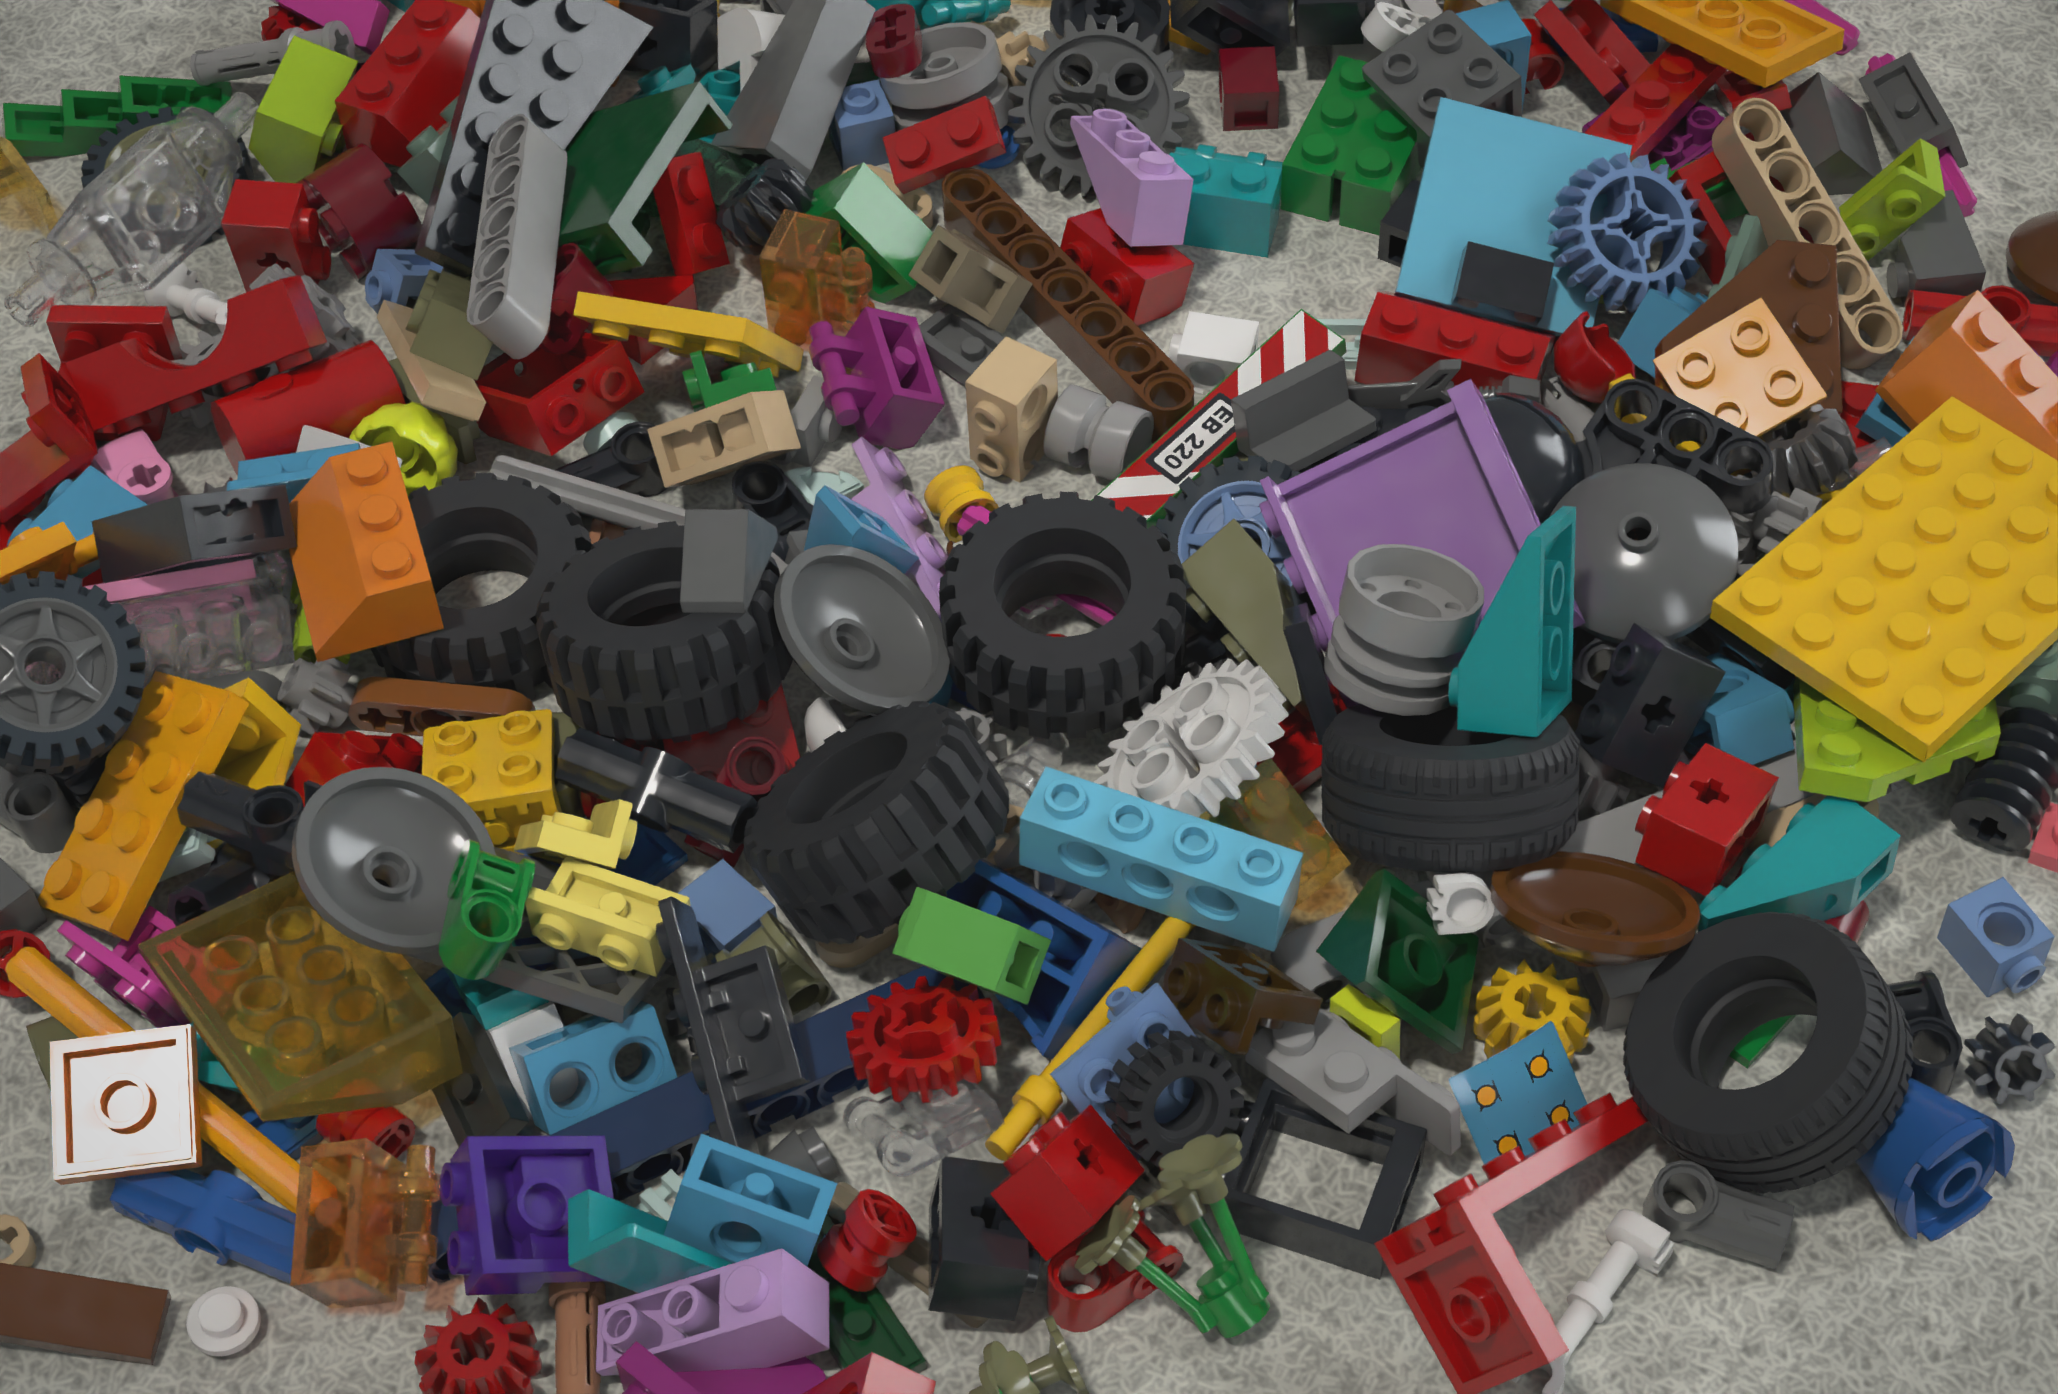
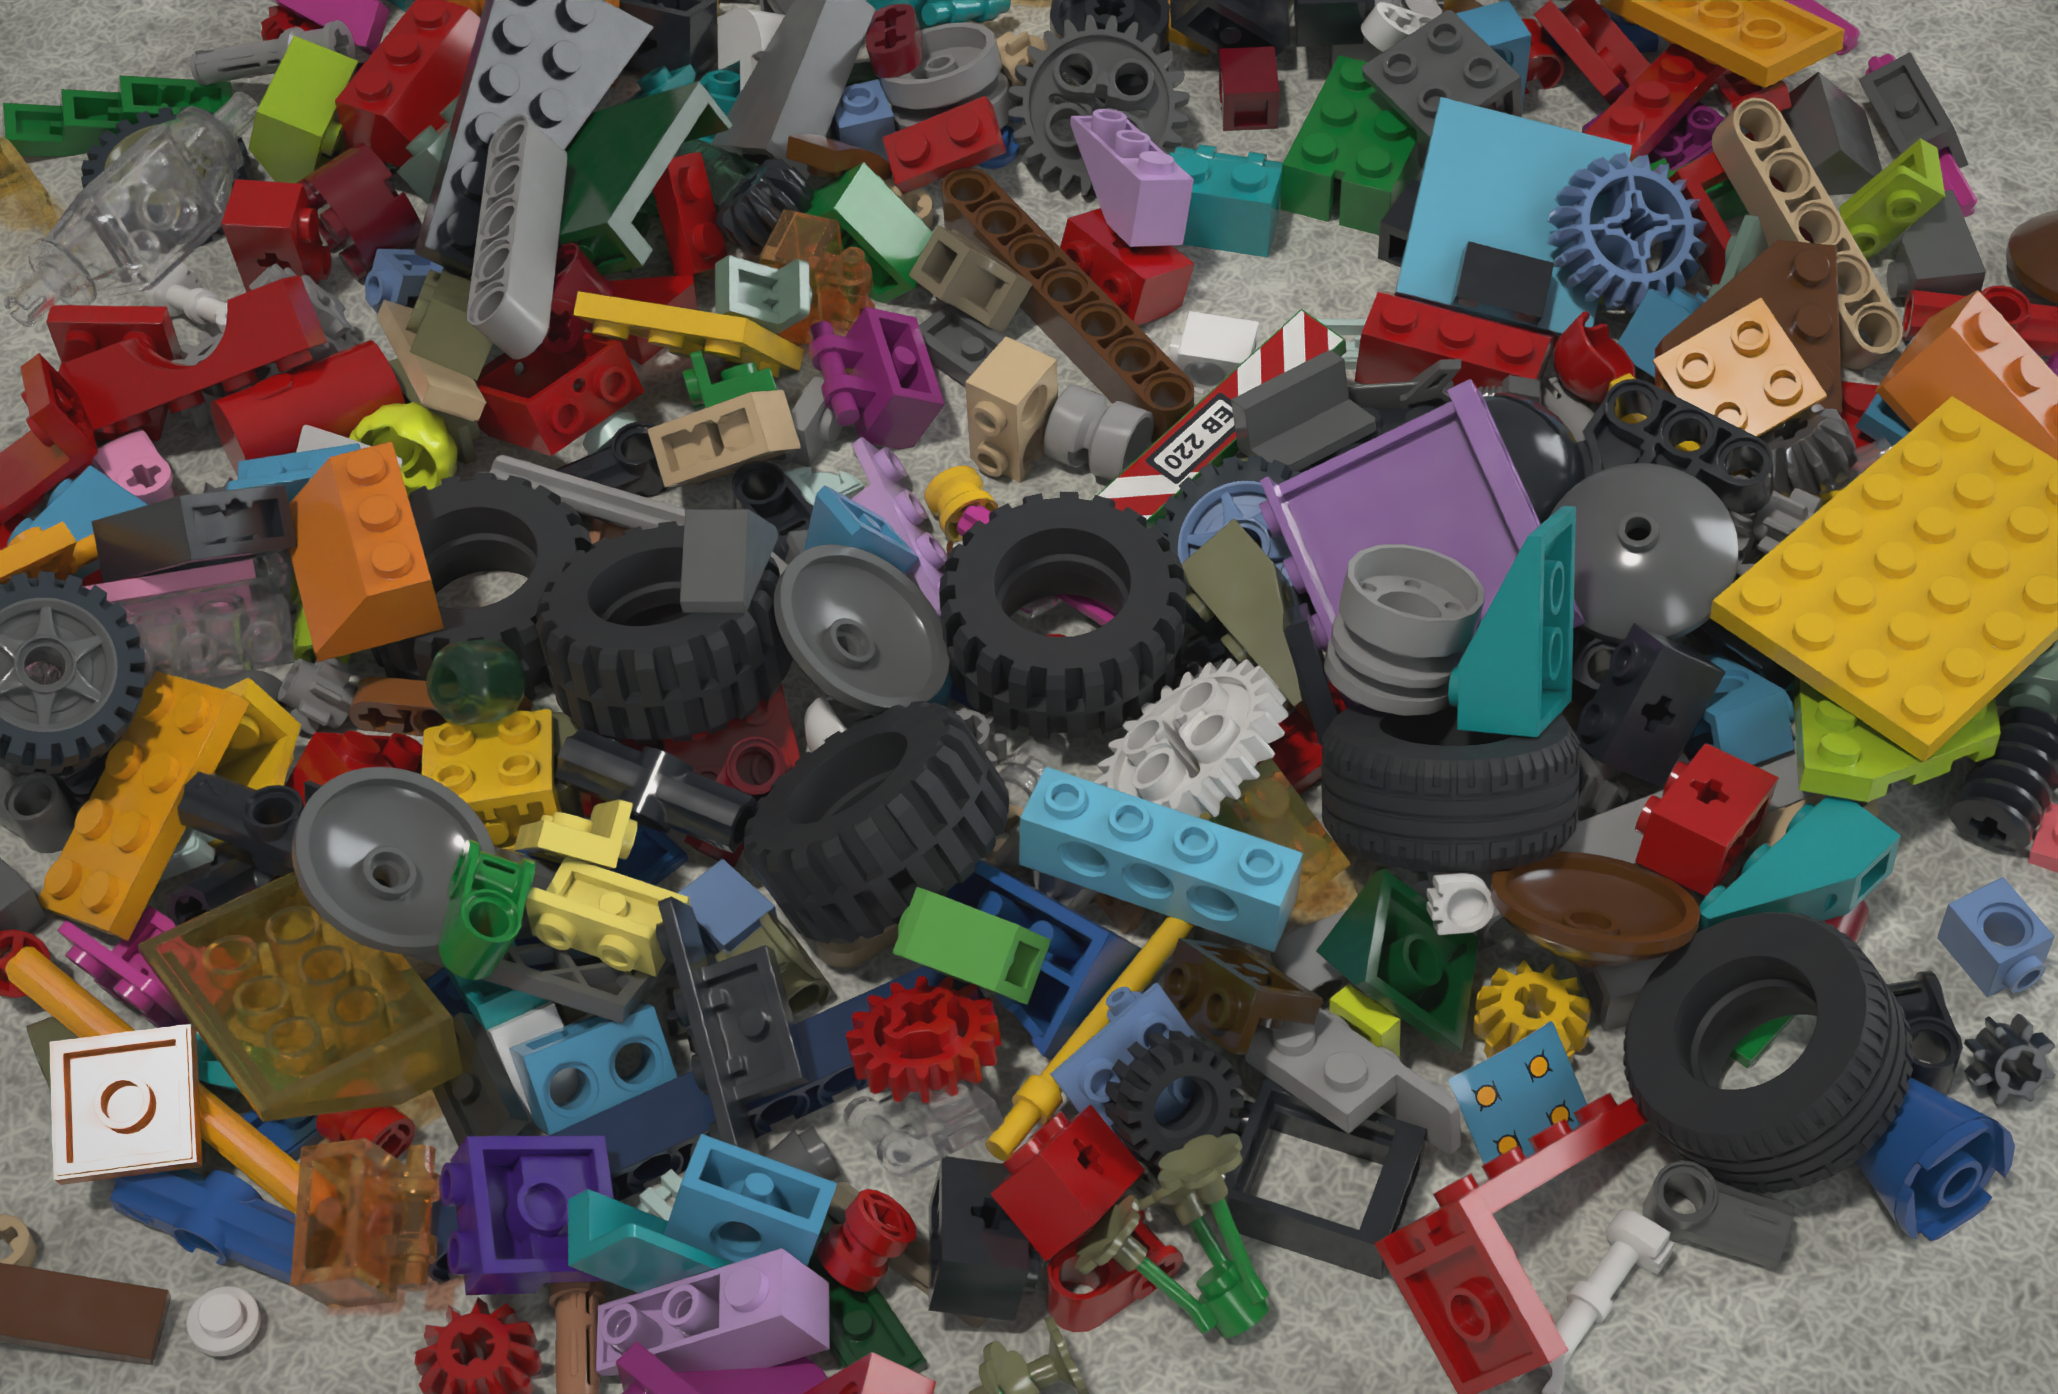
(475, 682): none -> clear green head
(763, 293): none -> sand green bracket
(833, 158): none -> reddish brown slope

